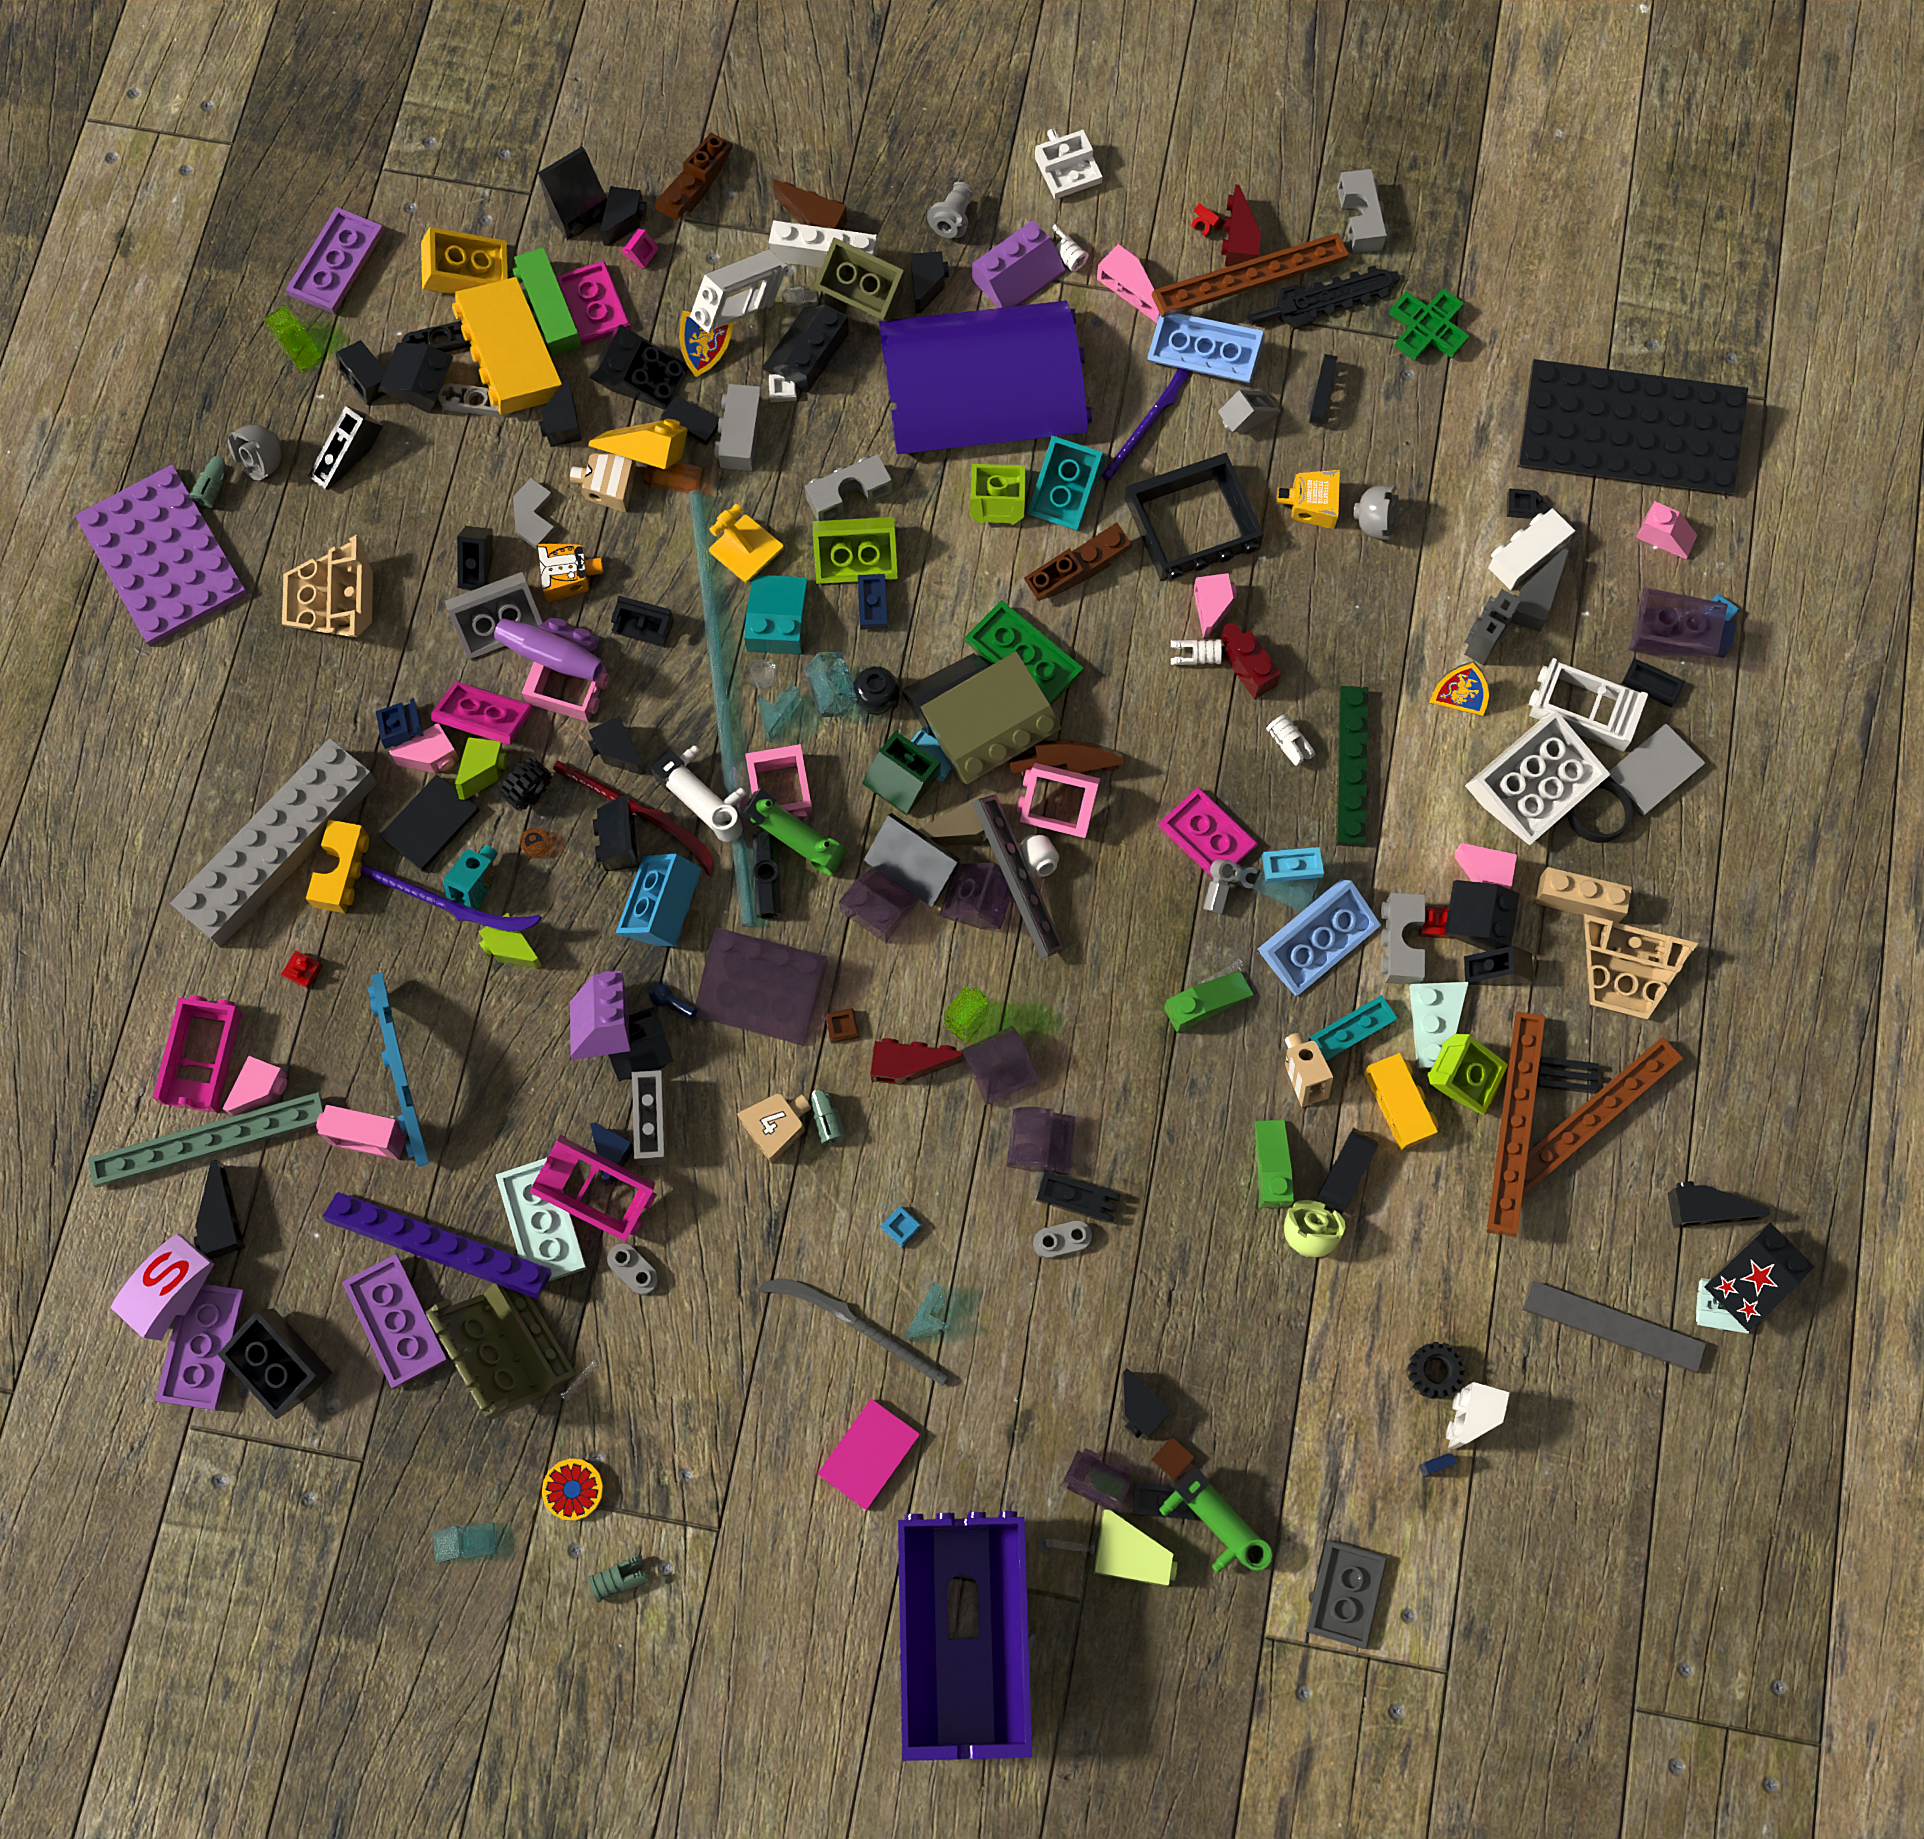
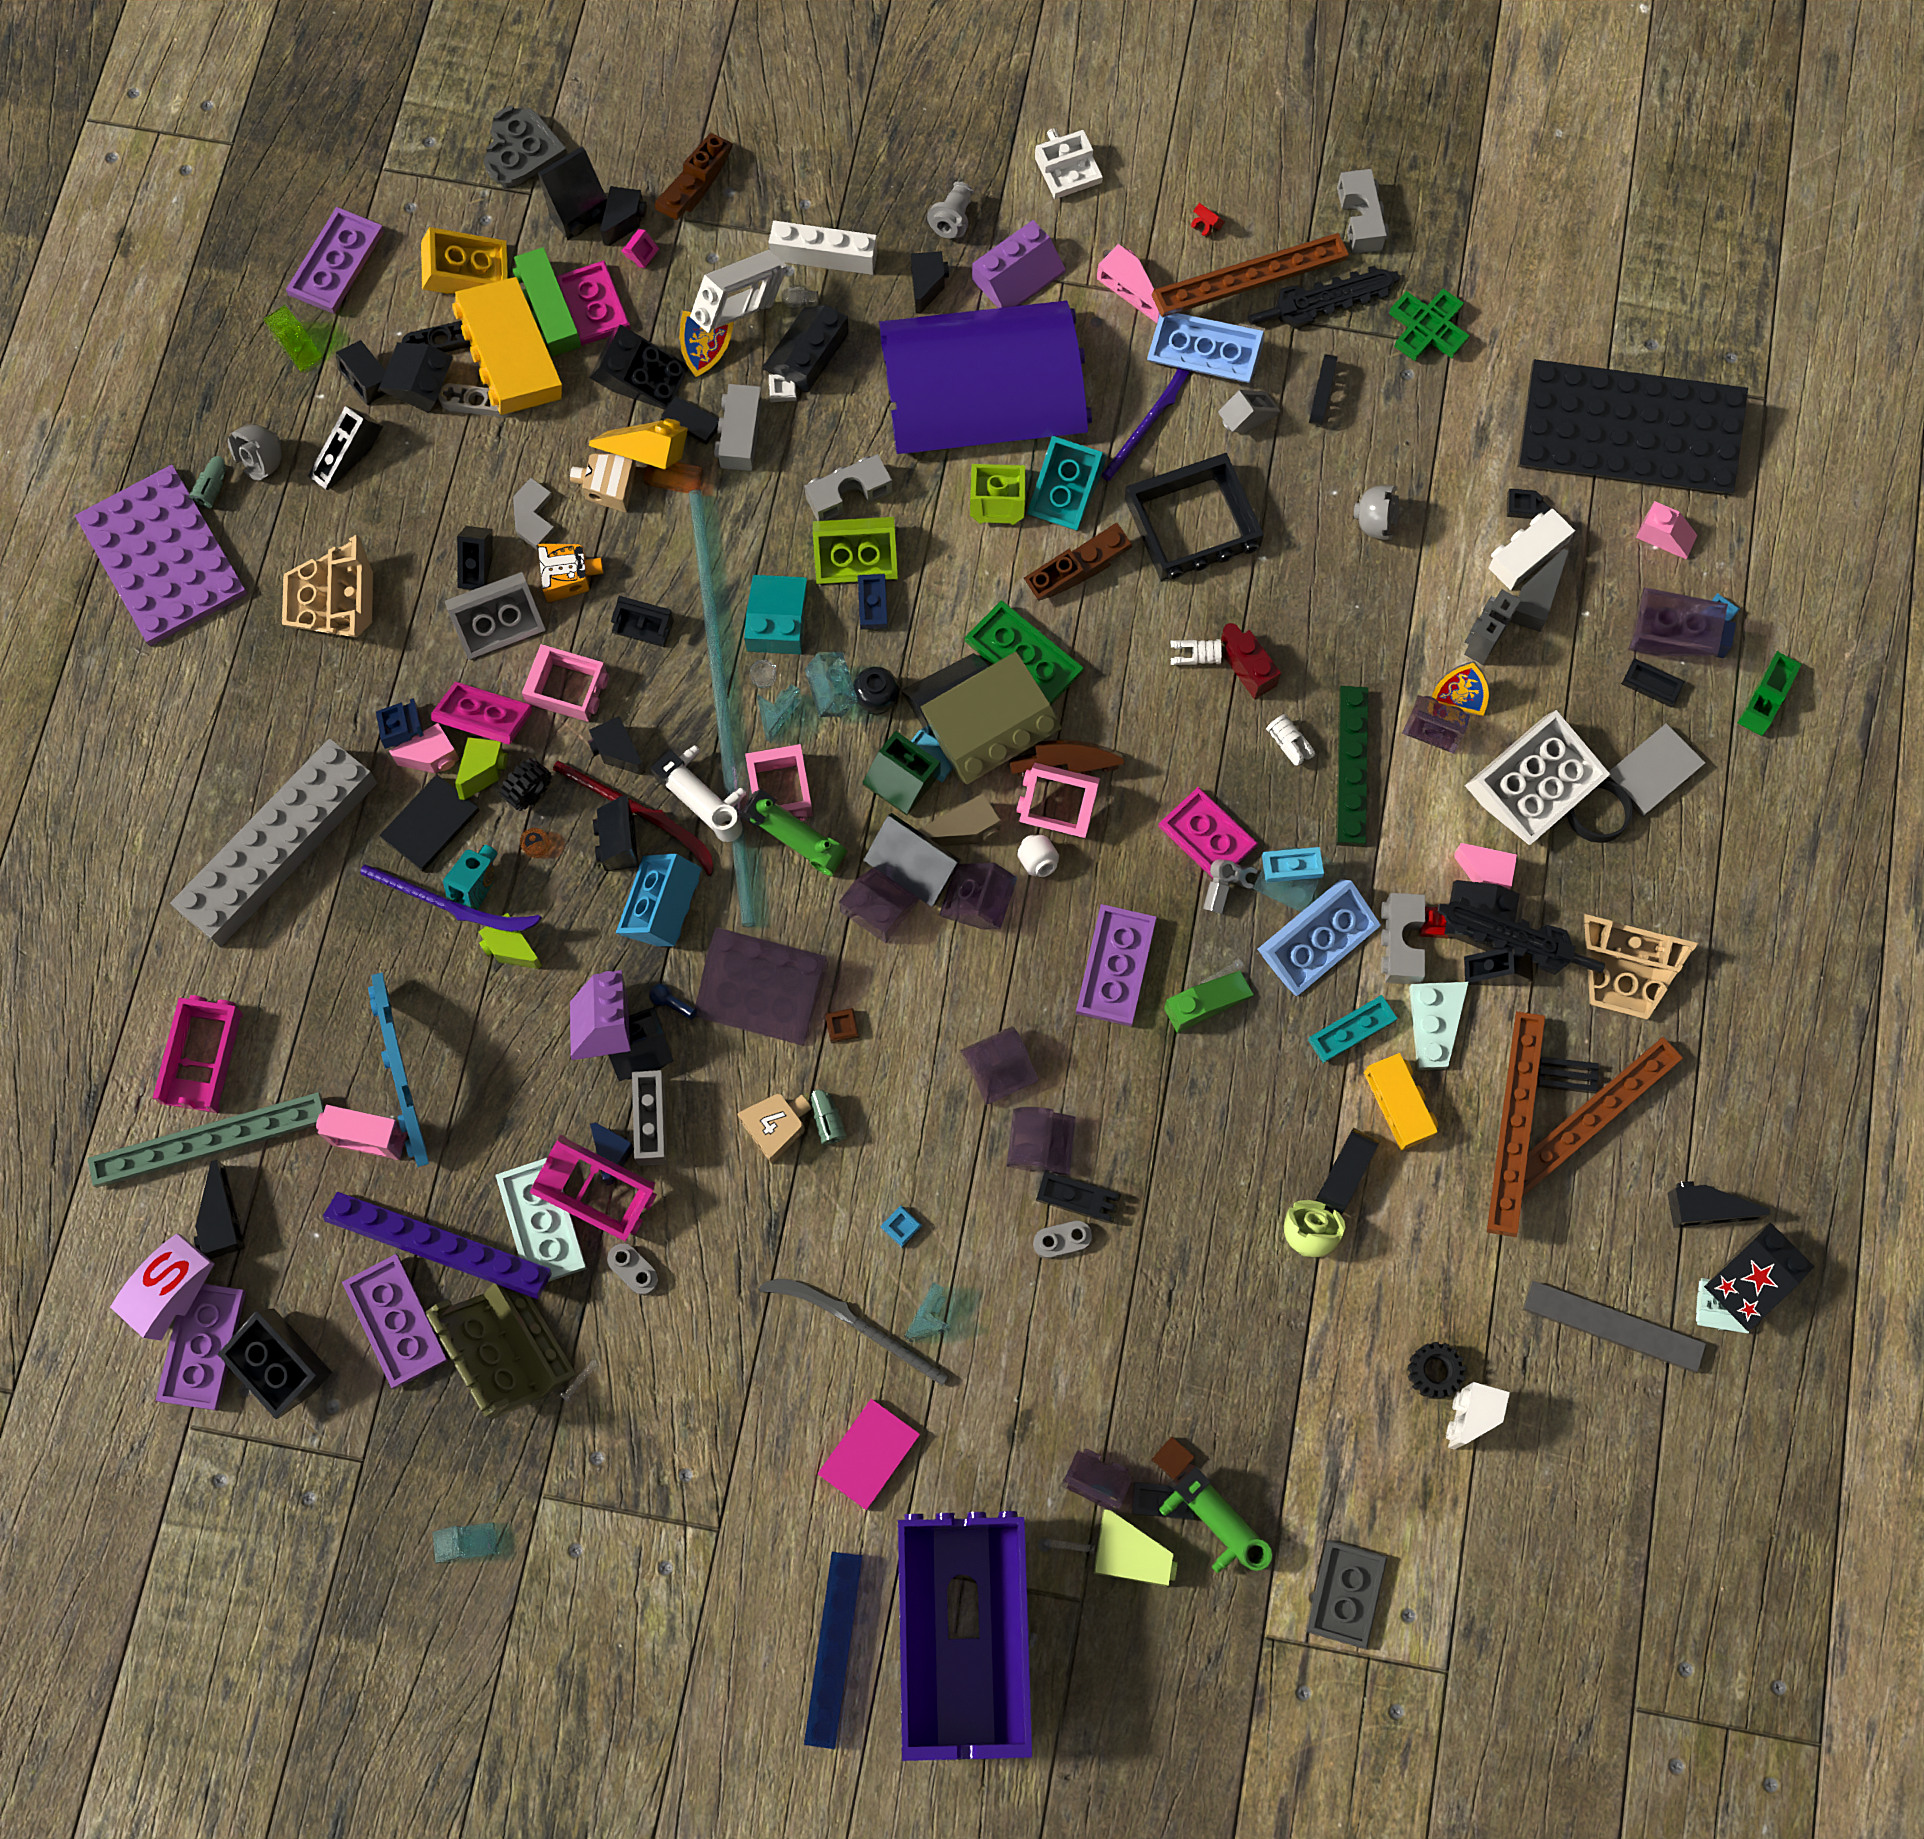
(255, 1087): bright pink slope -> none
(301, 969): red tile -> none
(335, 889): yellow arch -> none
(520, 147): none -> dark grey plate
(553, 646): medium lavender plate -> none
(560, 418): black slope -> none
(572, 1489): tile -> none
(611, 1580): sand green hinge -> none
(744, 546): yellow plate -> none
(766, 891): black piece -> none
(809, 207): reddish brown slope -> none
(833, 1650): none -> clear blue plate
(861, 280): olive slope -> none
(903, 1063): dark red slope -> none
(966, 1013): clear neon green brick -> none
(1018, 876): dark grey tile -> none
(1069, 251): white hinge -> none
(1116, 965): none -> medium lavender plate
(1140, 1406): black slope -> none
(1213, 600): bright pink slope -> none
(1242, 231): dark red slope -> none
(1273, 1164): bright green slope -> none
(1307, 1070): tan torso -> none
(1313, 498): yellow torso -> none
(1436, 723): none -> slope
(1437, 1464): dark blue tile -> none
(1468, 1072): lime slope -> none
(1548, 946): none -> black bar
(1582, 895): tan brick -> none
(1622, 720): white door -> none
(1769, 693): none -> green slope

